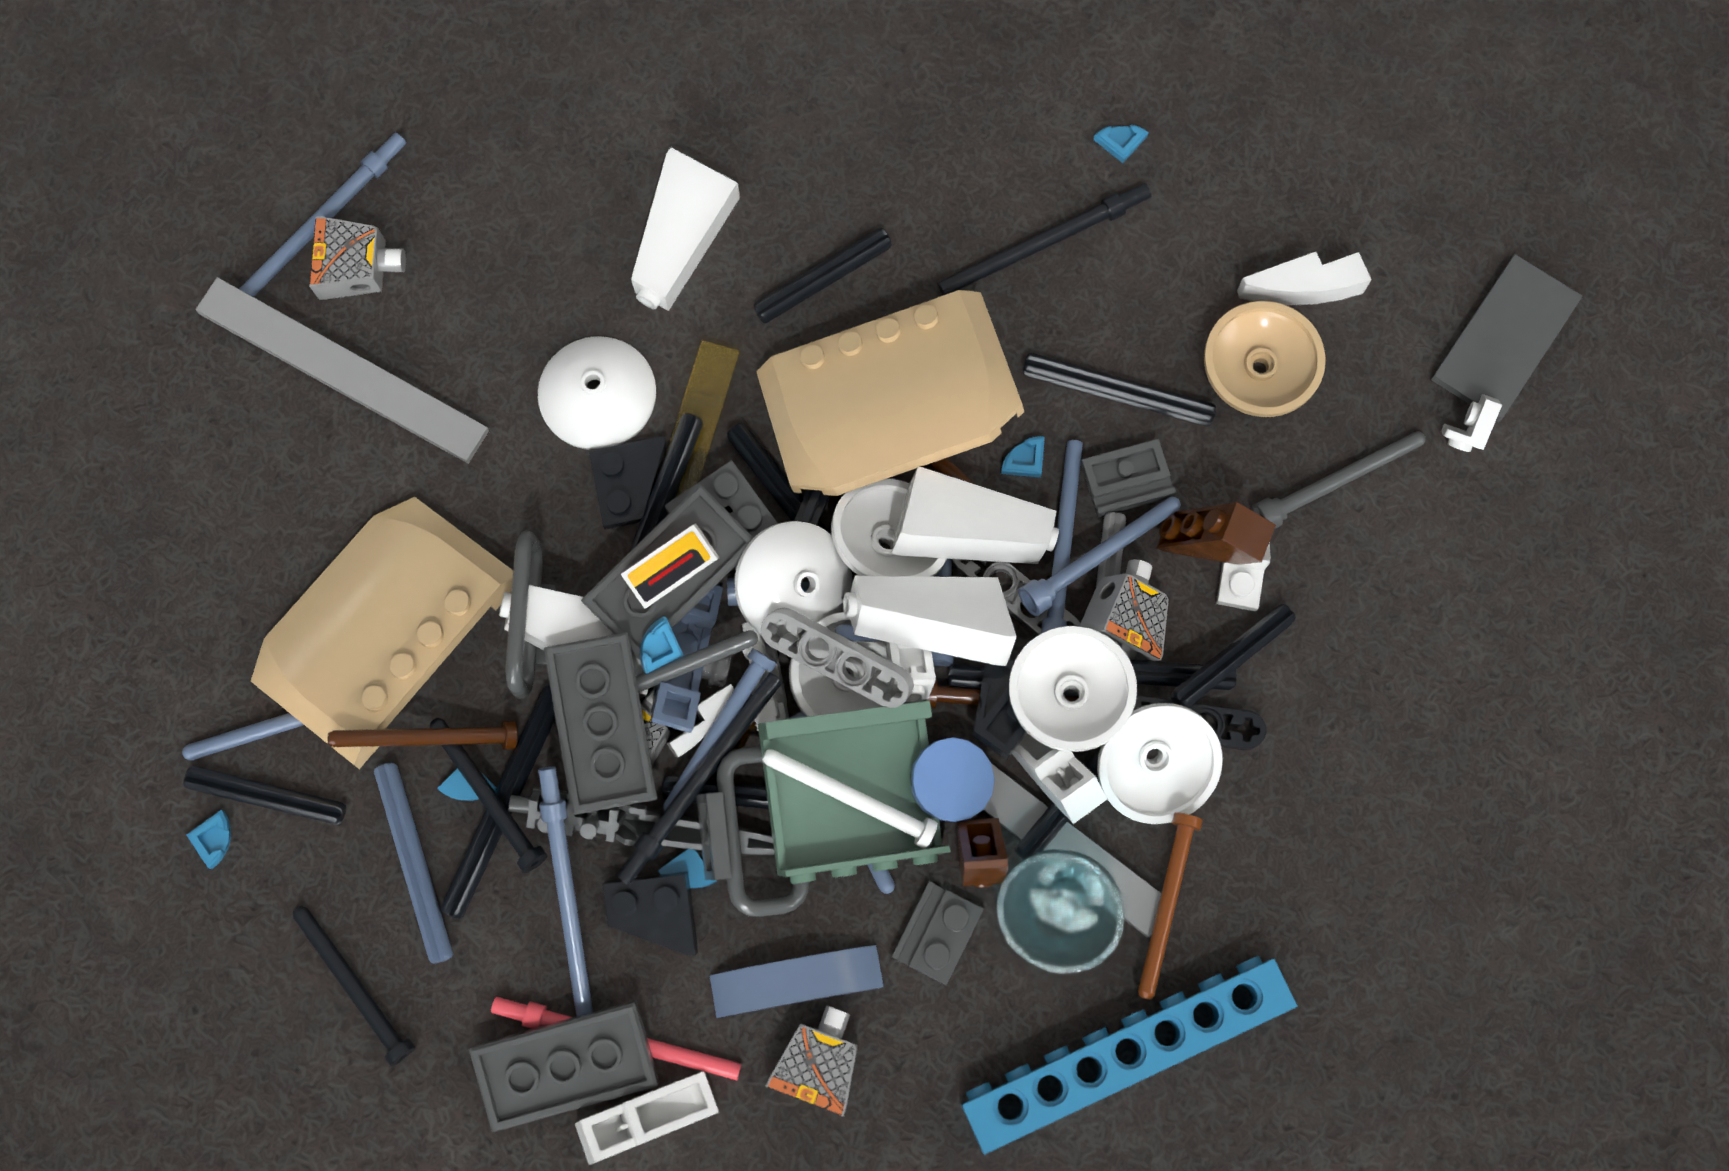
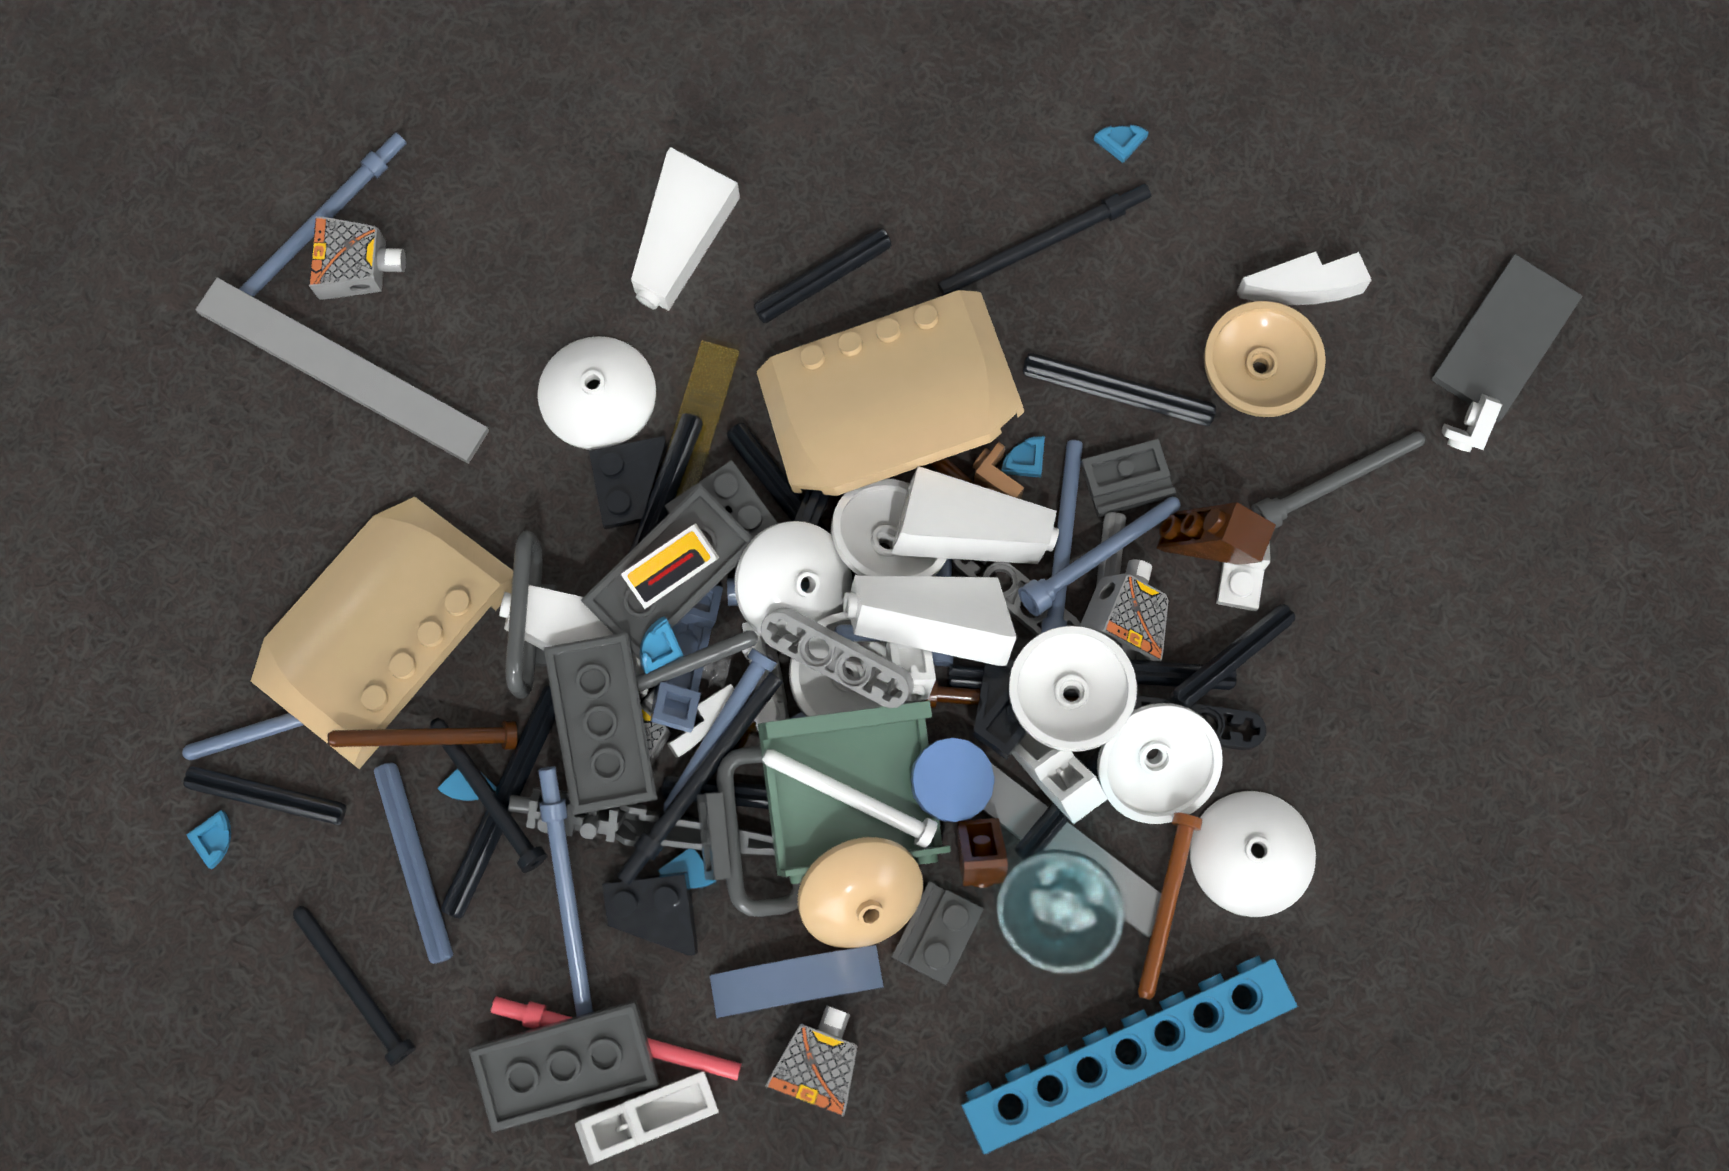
(860, 892): none -> tan dish
(991, 477): none -> medium nougat bracket
(1231, 873): none -> white dish

